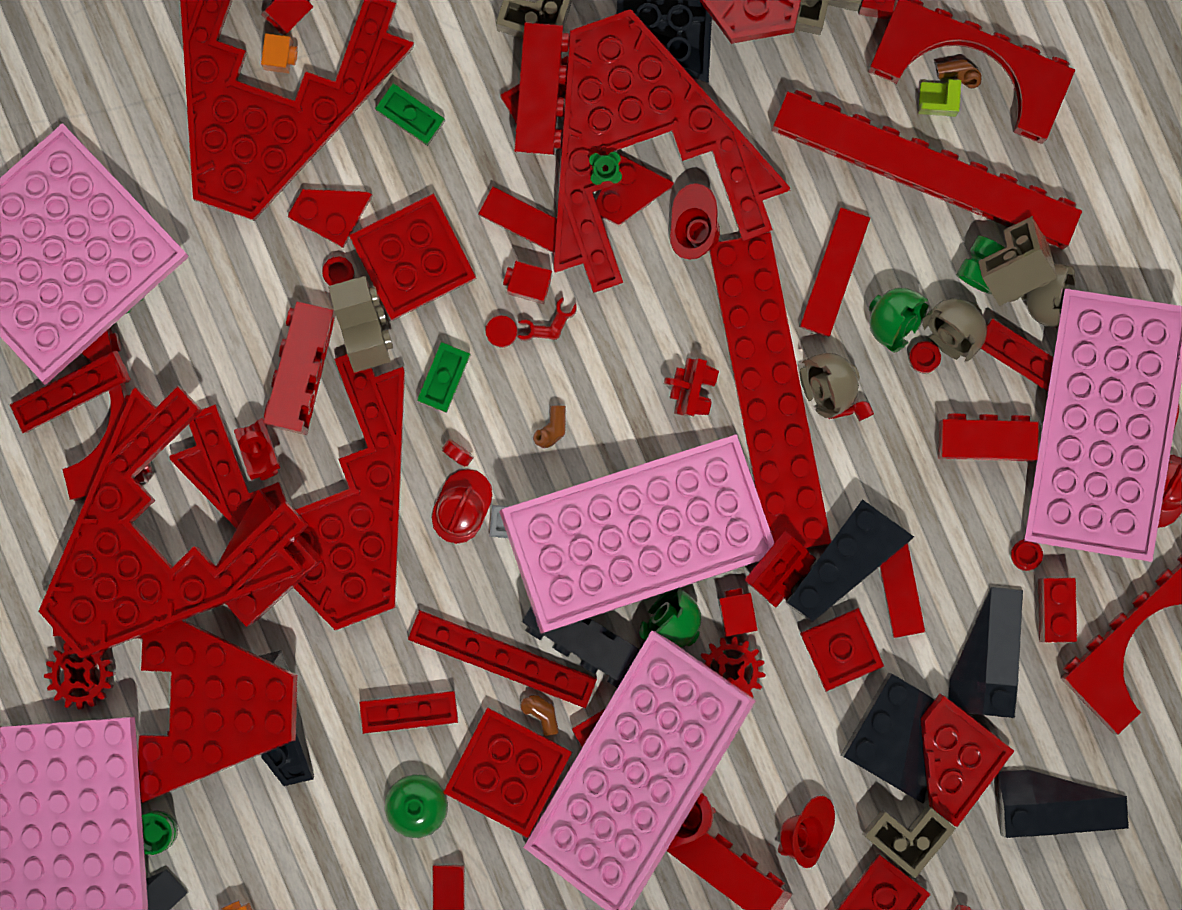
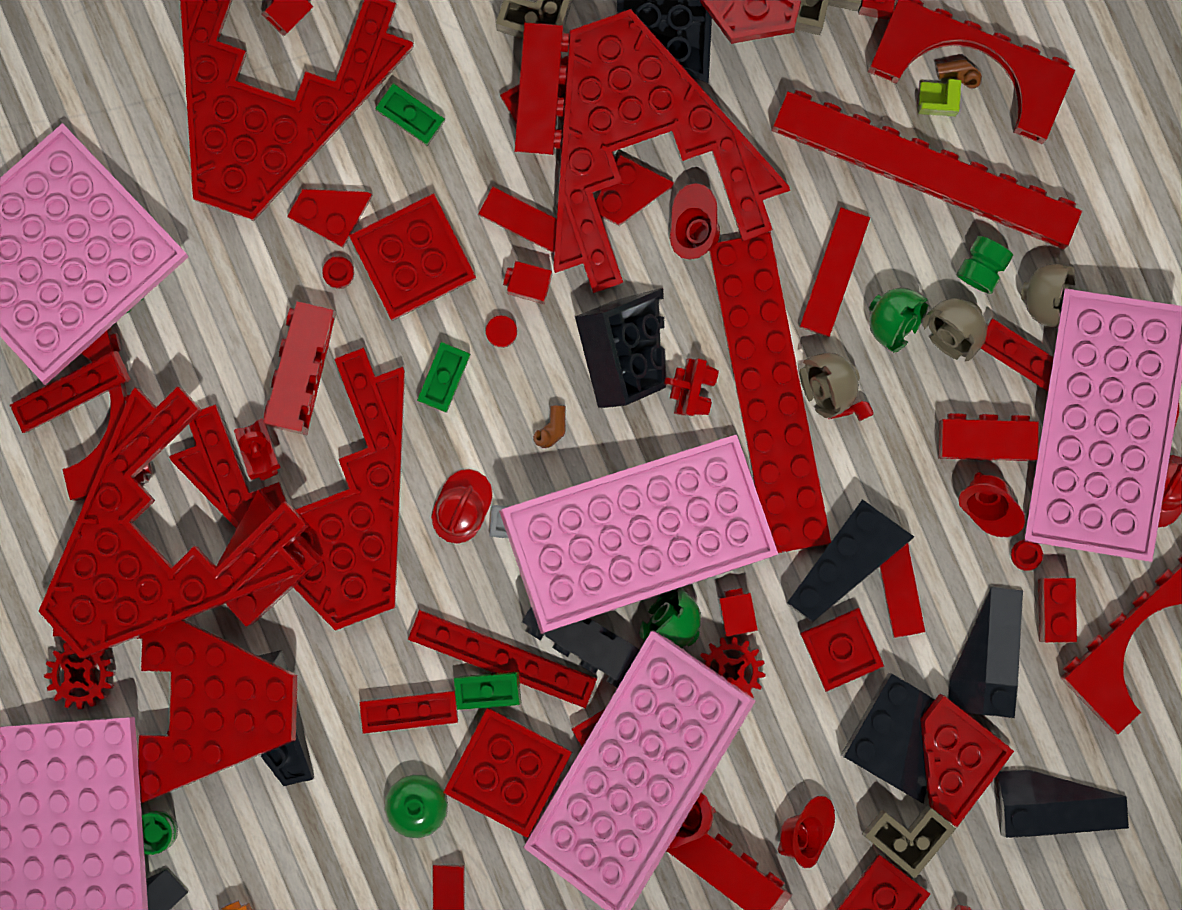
(278, 53): orange plate -> none
(361, 323): dark tan brick -> none
(457, 453): red tile -> none
(487, 690): none -> green plate
(542, 710): dark orange arm -> none
(549, 332): red arm -> none
(597, 164): green plate -> none
(624, 348): none -> black wedge
(780, 569): red plate -> none
(924, 357): red tile -> none
(991, 506): none -> red piece
(1019, 266): dark tan brick -> none

